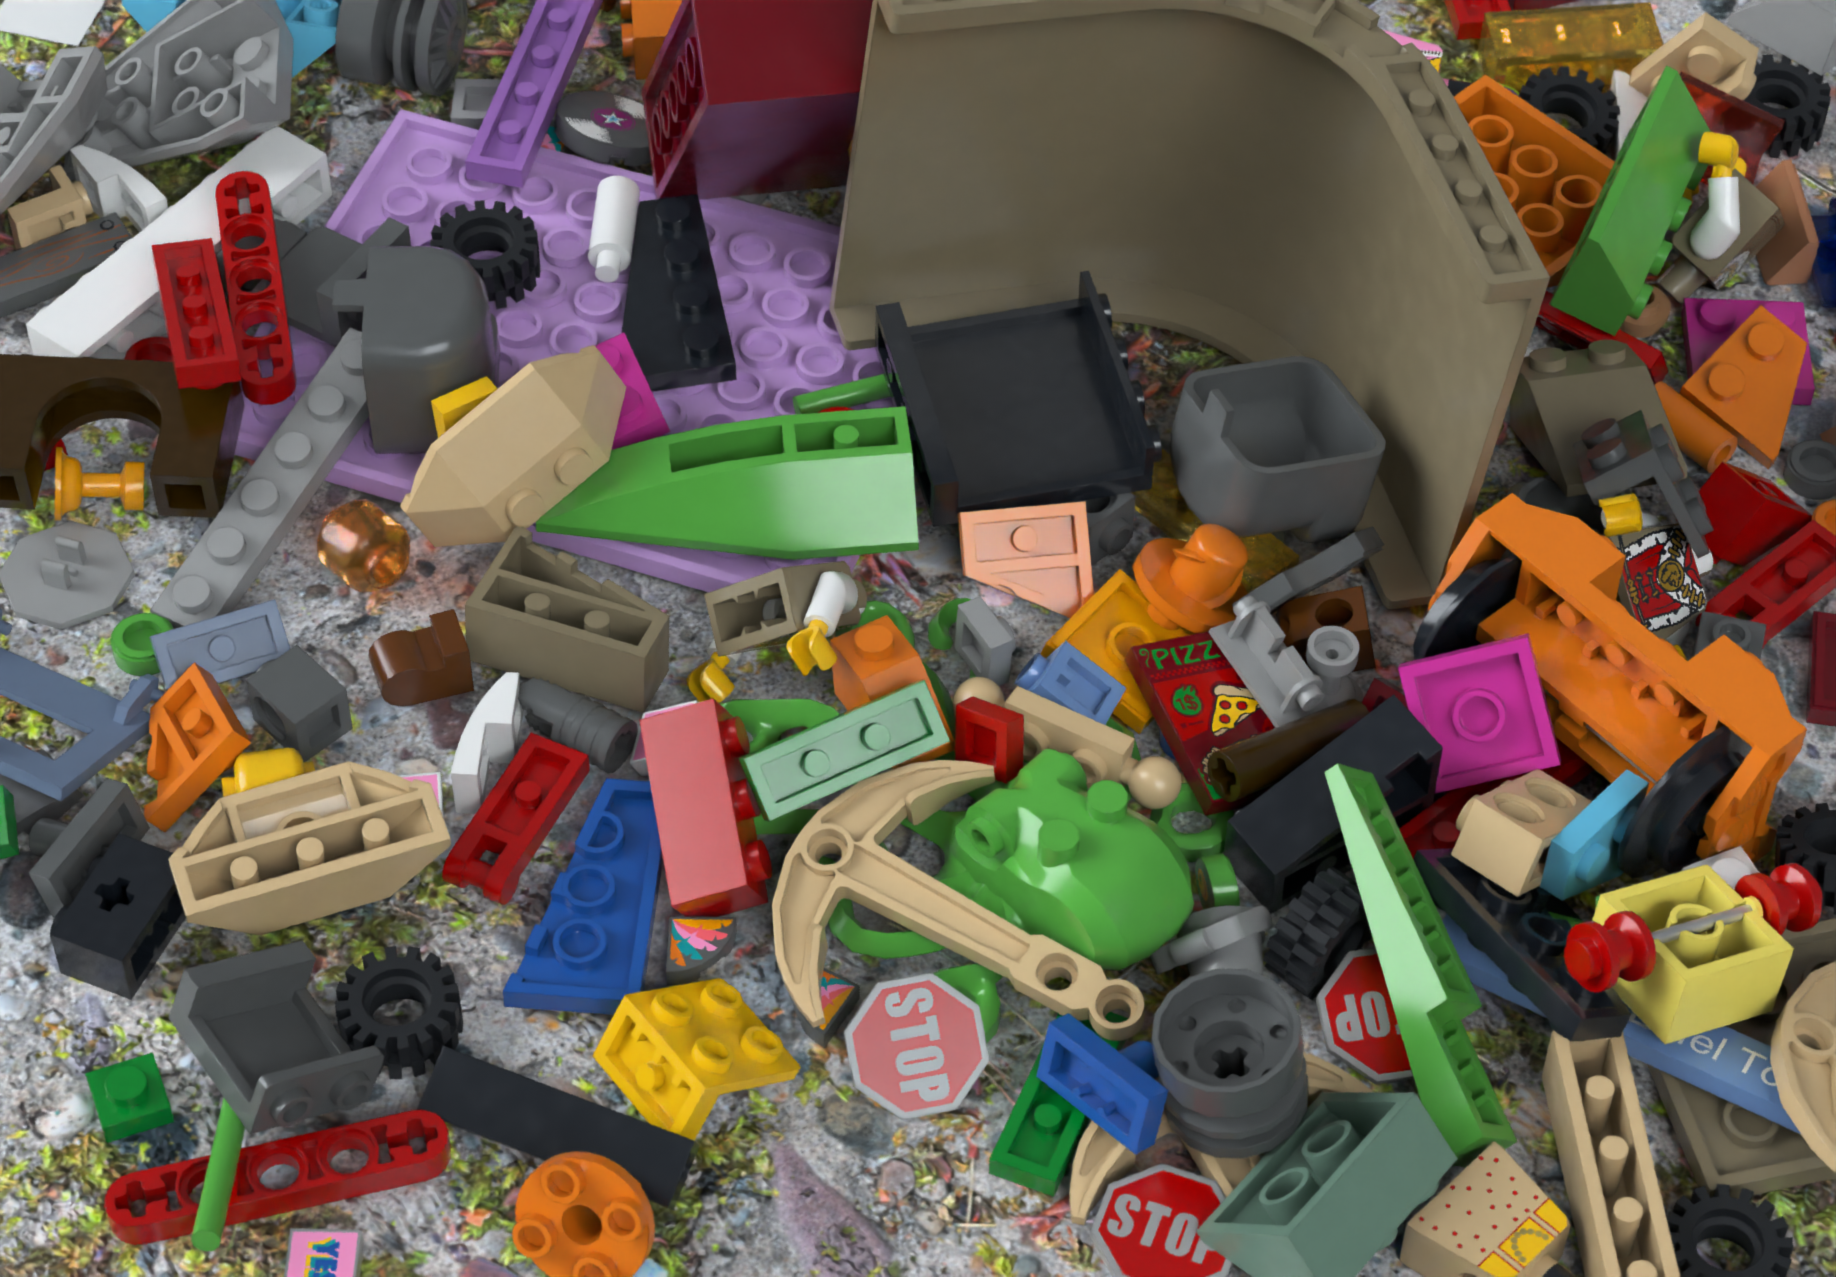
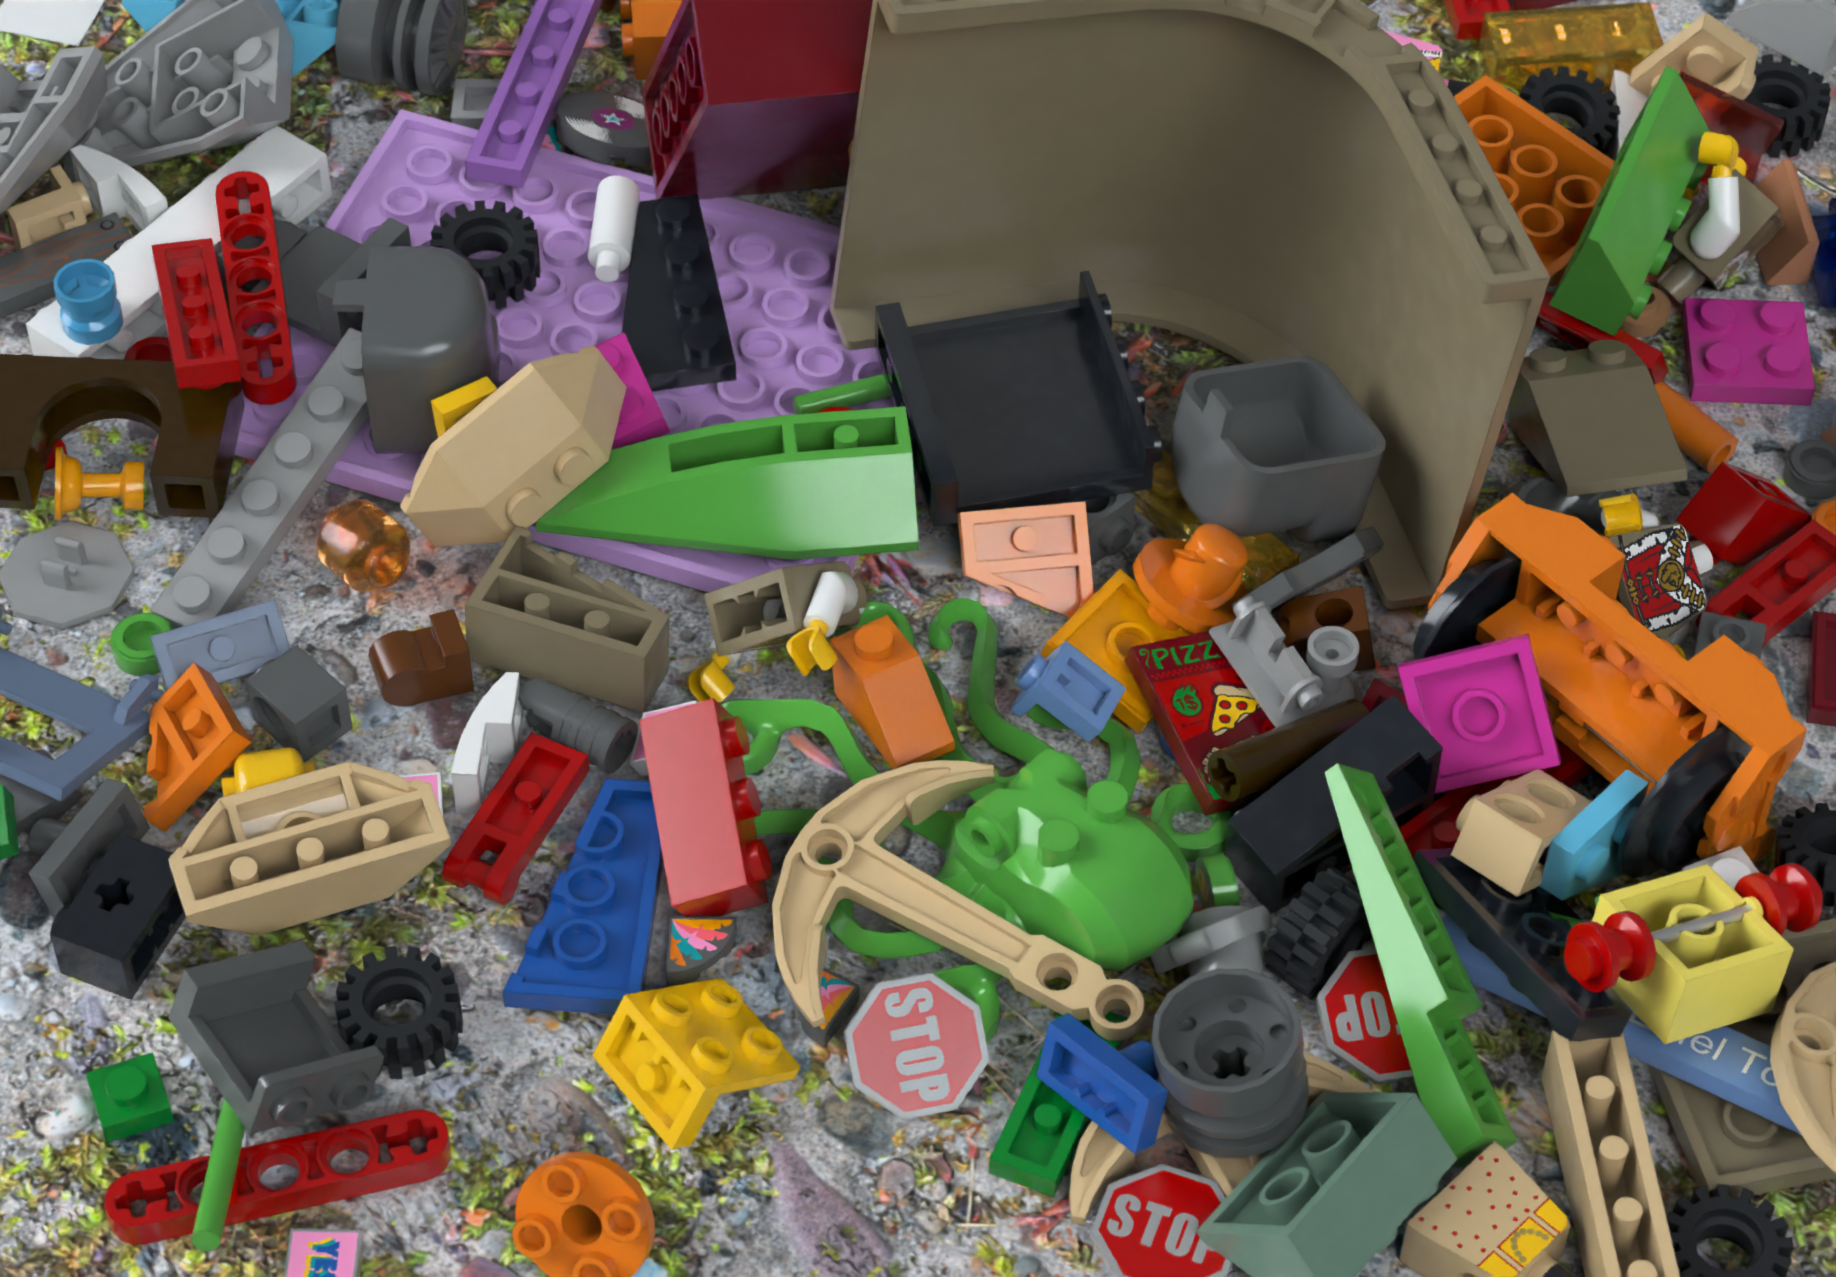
(88, 301): none -> dark azure wheel
(554, 1122): black tile -> none
(844, 750): plate -> none
(984, 641): light grey plate -> none
(990, 737): red plate -> none
(1096, 747): tan plate -> none
(1629, 452): dark grey bracket -> none
(1751, 383): orange wing -> none

